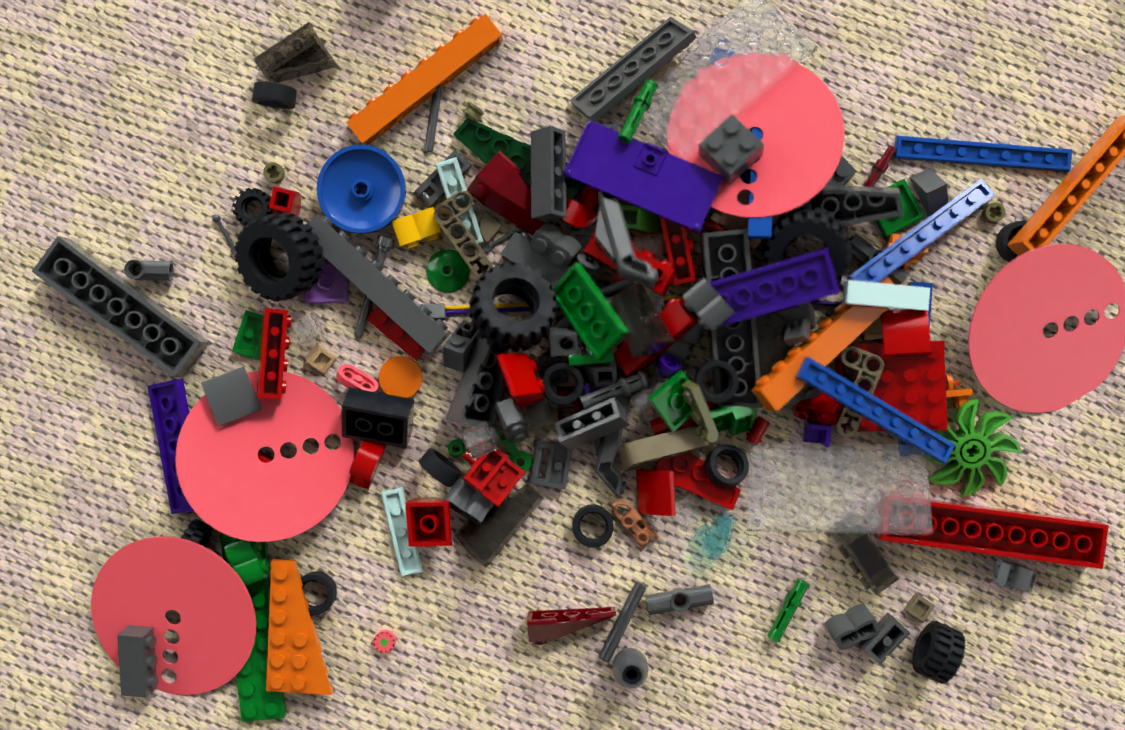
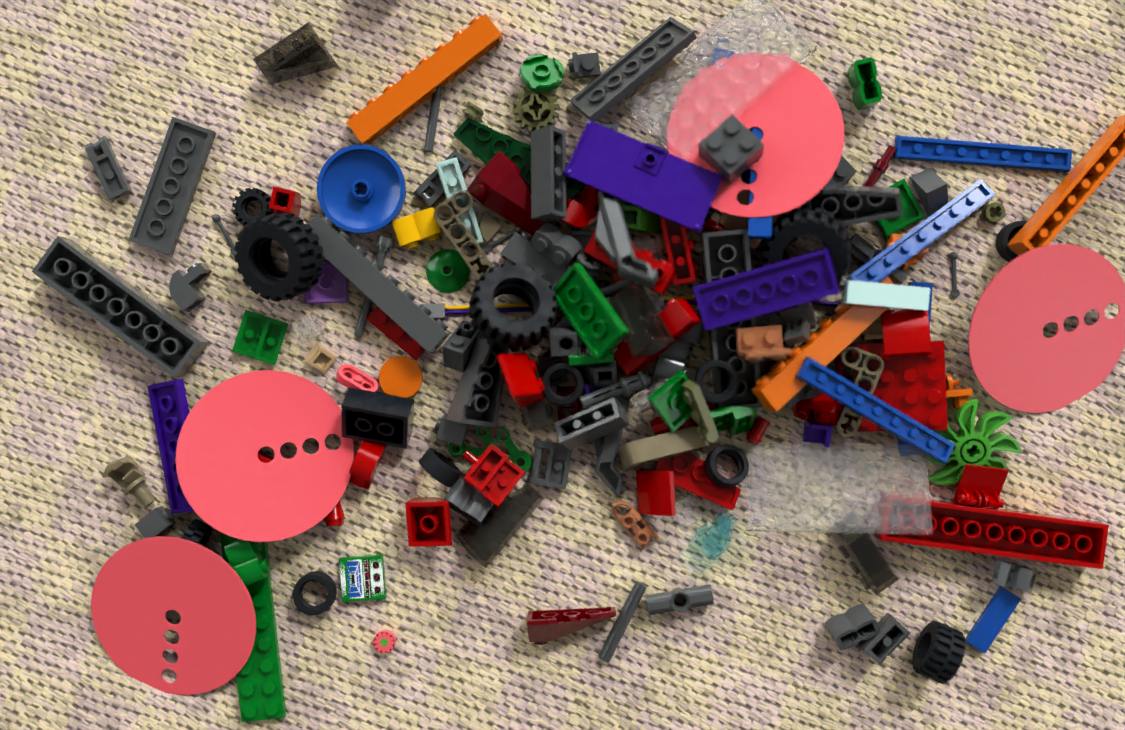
(108, 168): none -> dark grey plate
(131, 477): none -> dark tan piece
(137, 661): dark grey brick -> none
(150, 270): dark grey piece -> none
(155, 522): none -> dark grey brick
(172, 186): none -> dark grey plate
(184, 288): none -> dark grey brick
(231, 396): dark grey slope -> none
(272, 353): red brick -> none
(274, 95): black tyre -> none
(280, 169): olive bush -> none
(293, 643): orange wing -> none
(335, 517): none -> red cone
(362, 577): none -> tile
(395, 509): light aqua tile -> none
(450, 430): none -> dark grey brick
(480, 439): clear brick -> none
(511, 420): dark grey brick -> none
(541, 73): none -> green tile
(544, 108): none -> olive gear
(584, 65): none -> dark grey bracket
(595, 542): black tyre -> none
(630, 668): dark grey piece -> none
(638, 110): green pin -> none
(668, 365): dark purple tile -> none
(707, 304): dark grey brick -> none
(760, 341): none -> nougat bracket
(792, 602): green pin -> none
(863, 80): none -> green brick
(919, 607): dark tan tile -> none
(954, 292): none -> dark grey hinge
(981, 486): none -> red hinge
(992, 619): none -> blue tile

